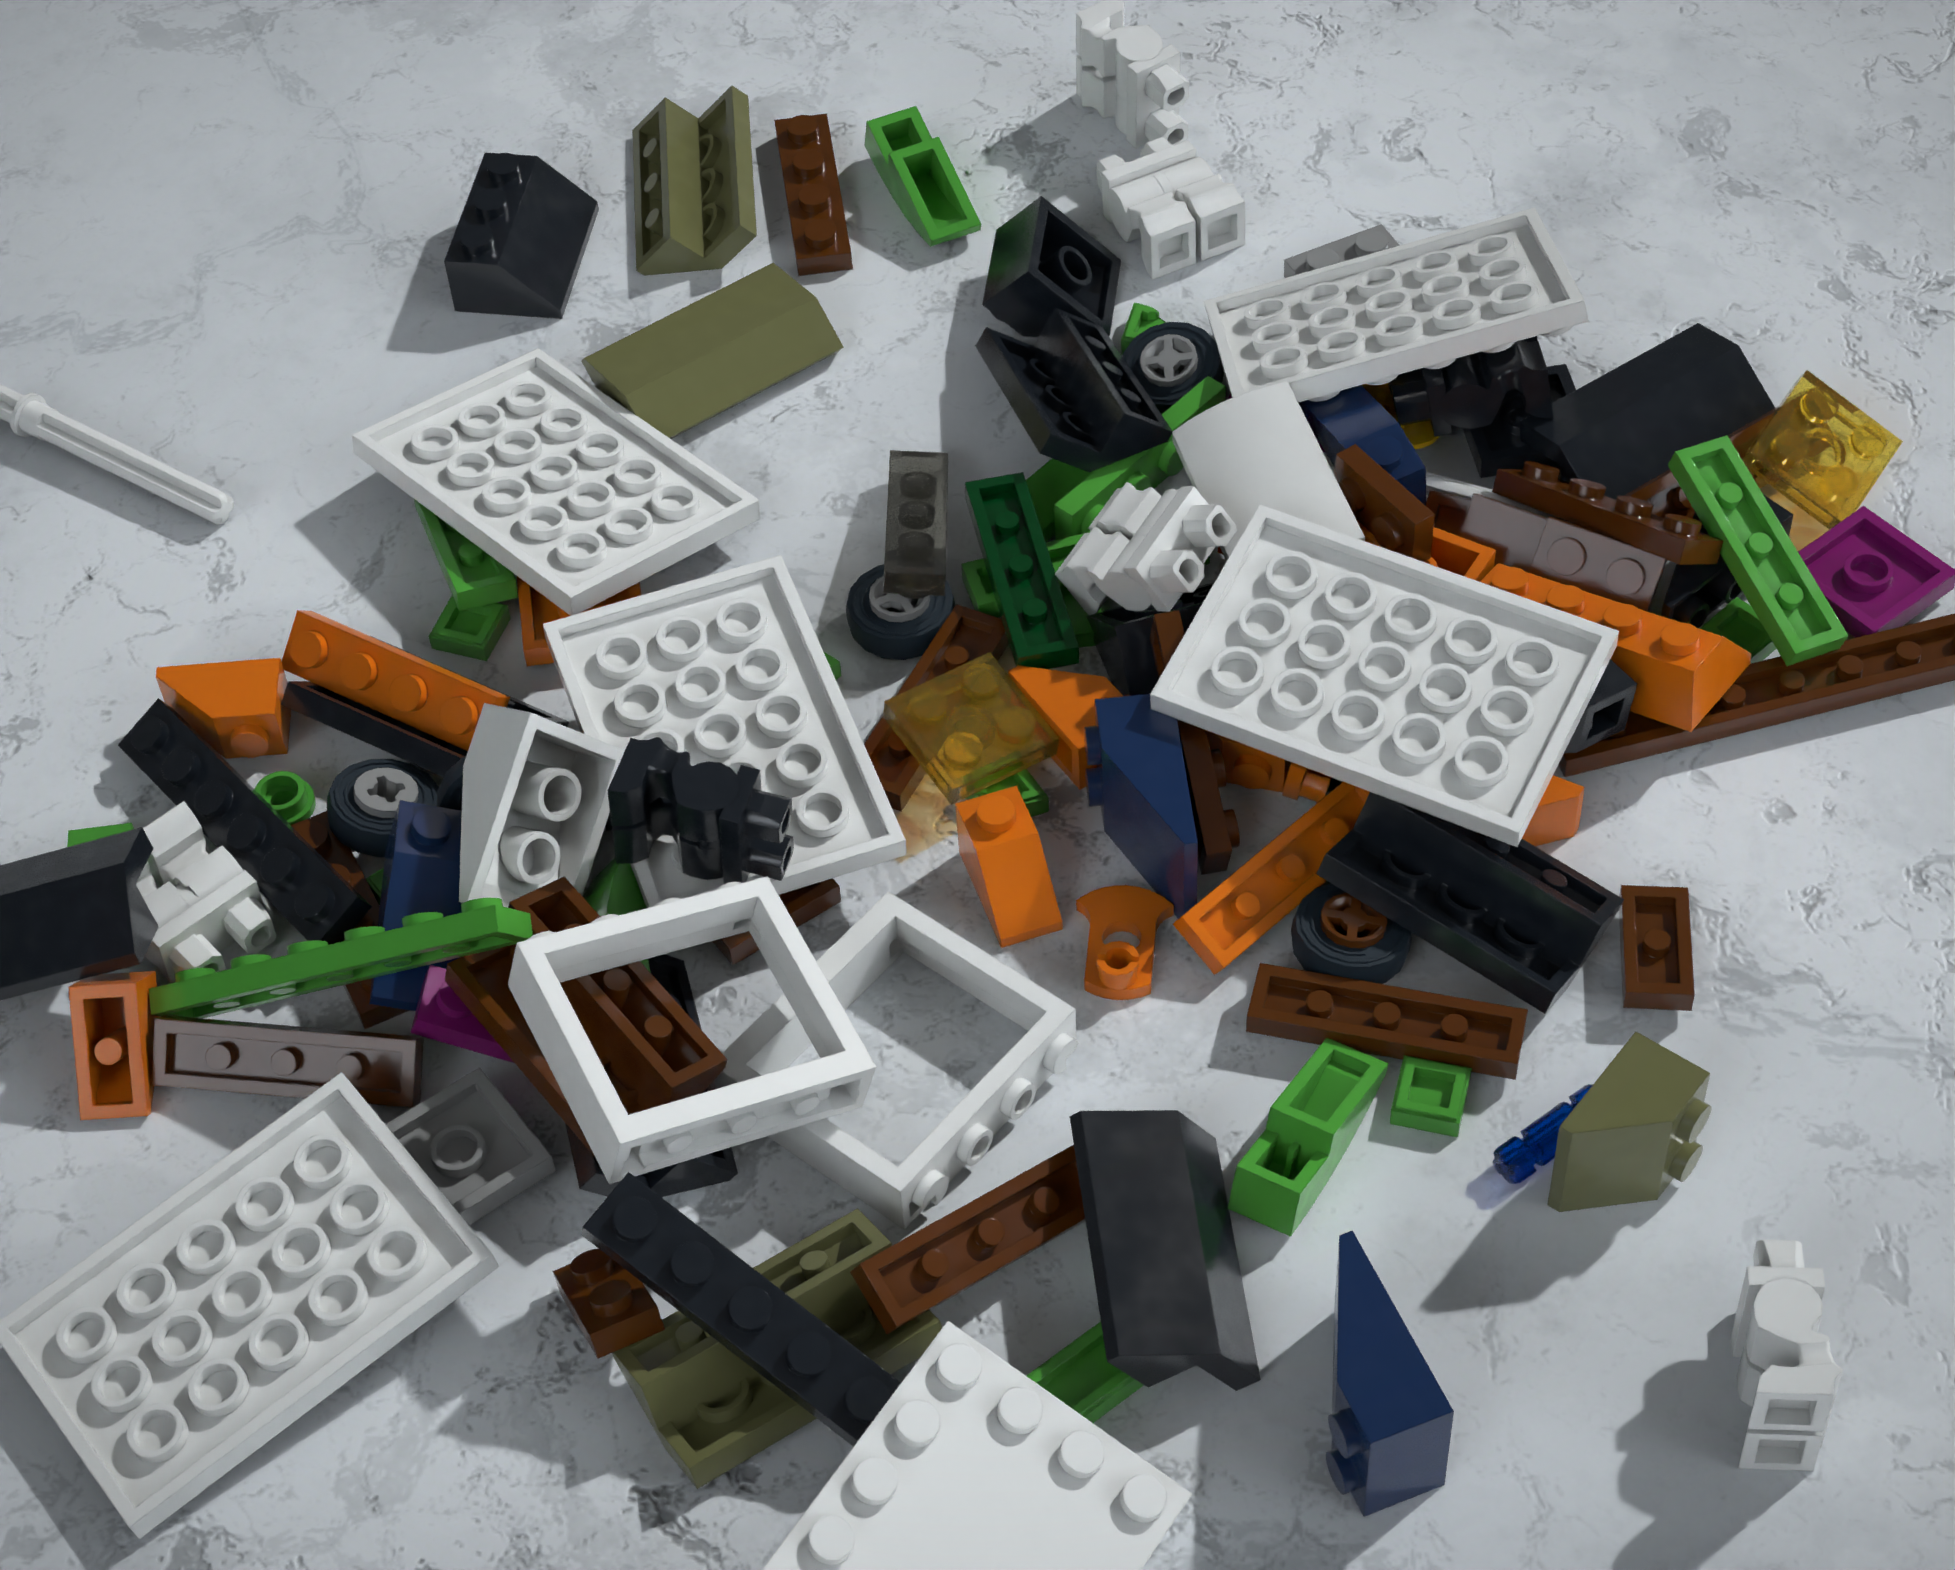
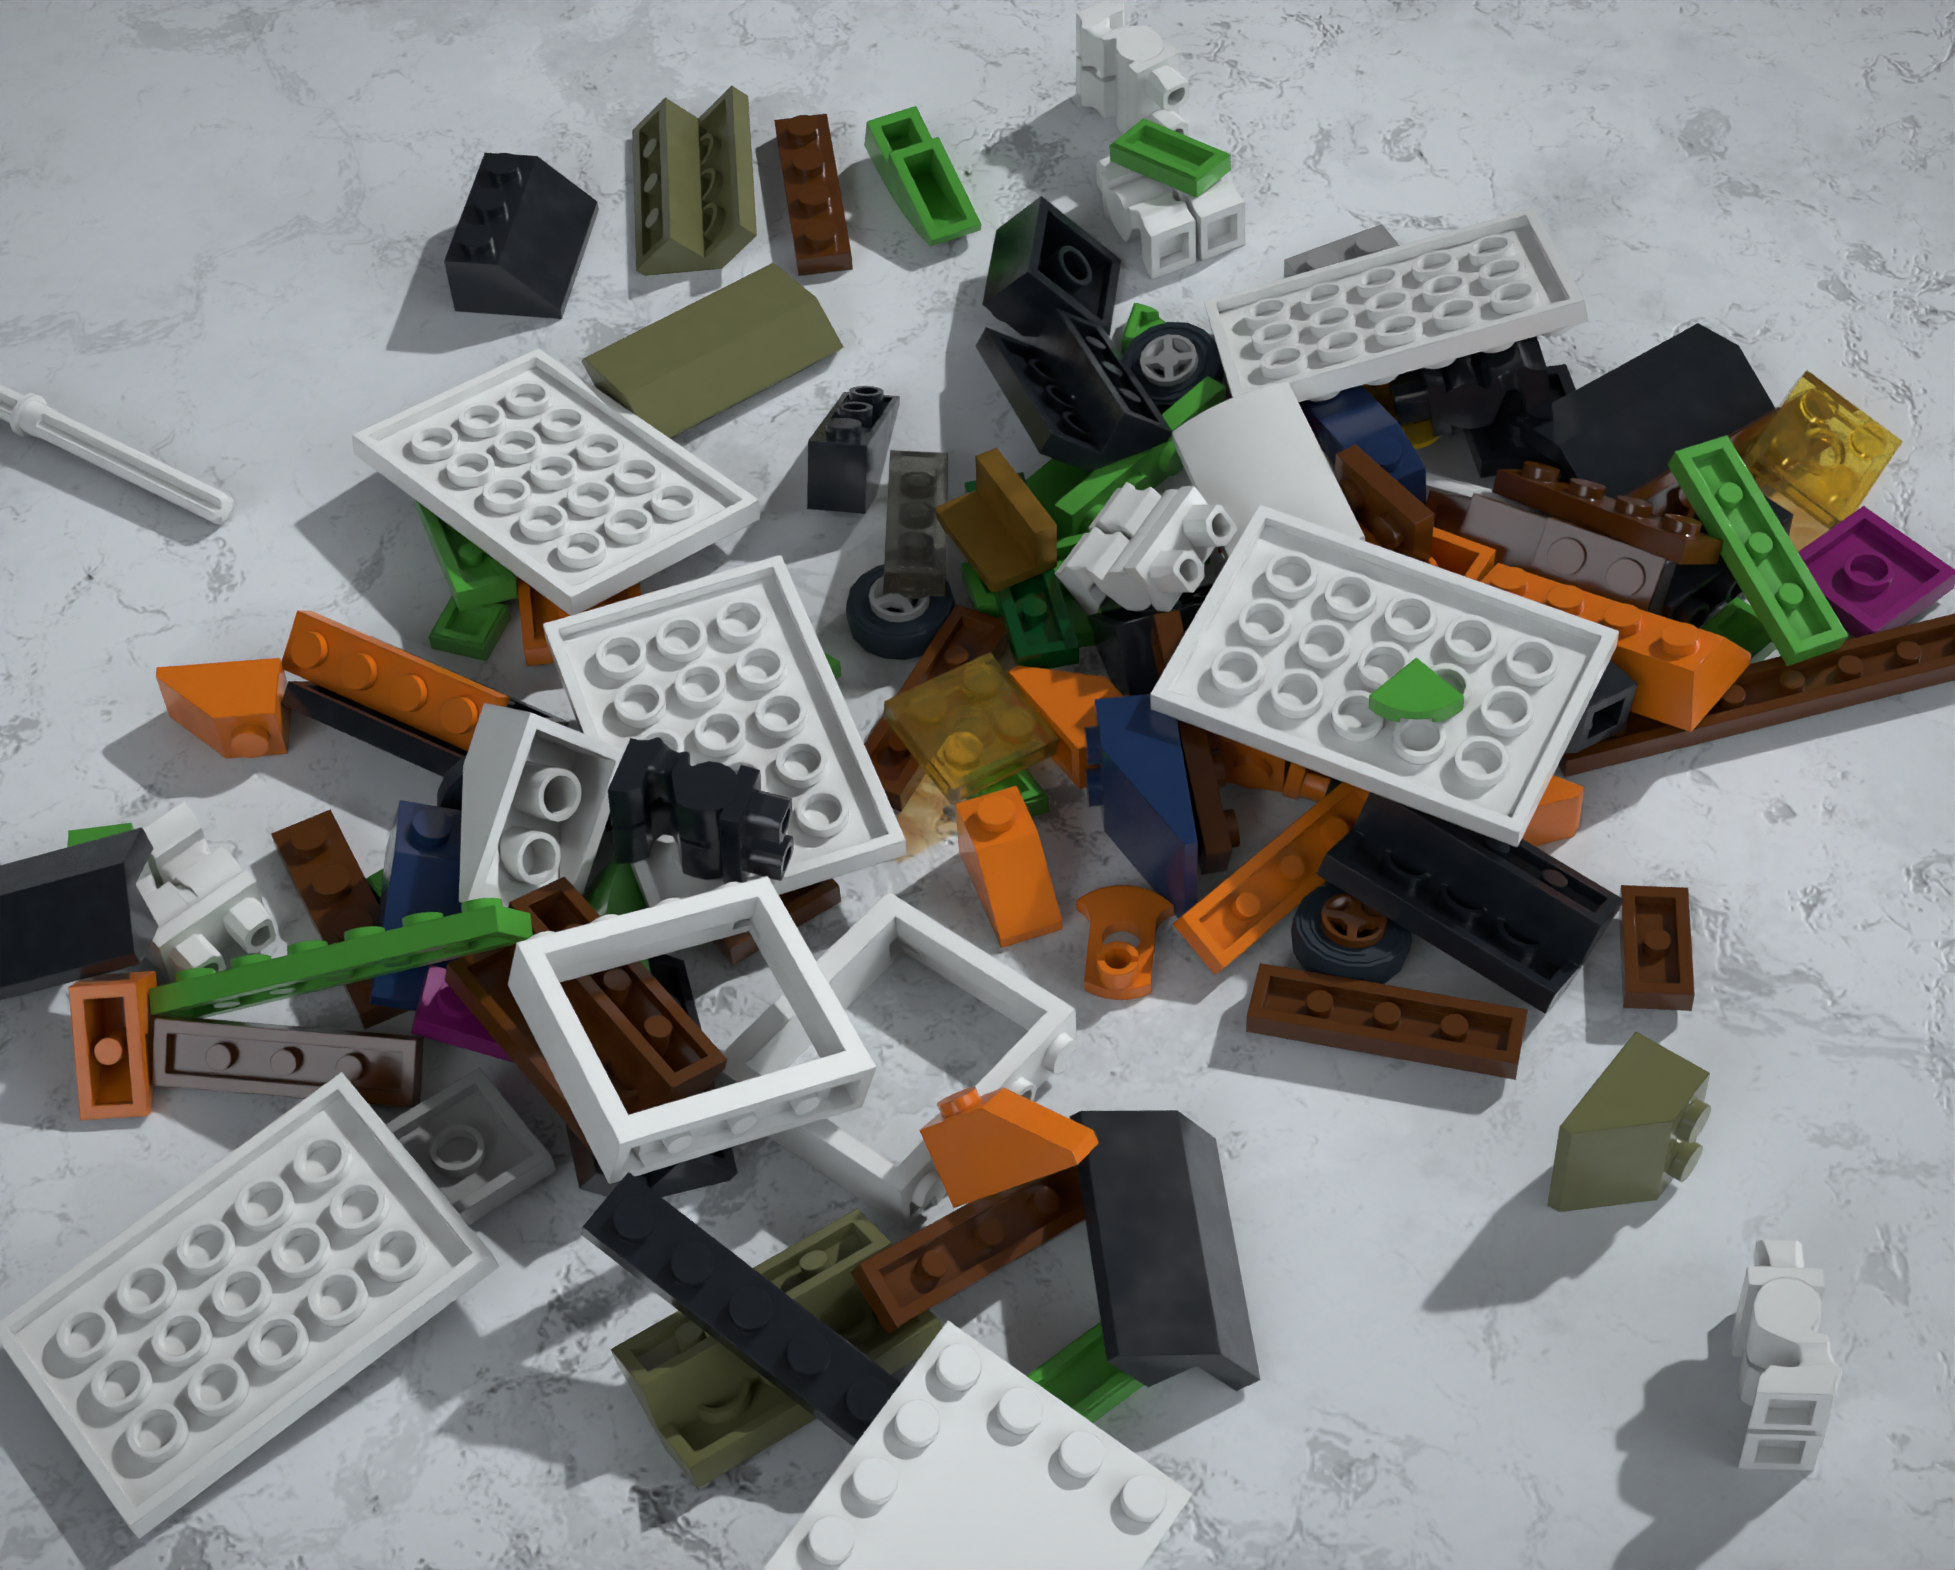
(245, 824): black plate -> none
(288, 795): bright green plate -> none
(367, 798): black wheel -> none
(607, 1302): reddish brown plate -> none
(851, 451): none -> black slope
(1000, 525): none -> pearl gold panel
(1000, 1143): none -> orange slope
(1170, 157): none -> bright green tile
(1306, 1136): bright green slope -> none
(1386, 1404): dark blue slope -> none
(1416, 694): none -> bright green tile
(1430, 1096): bright green tile -> none
(1518, 1156): clear blue axle -> none

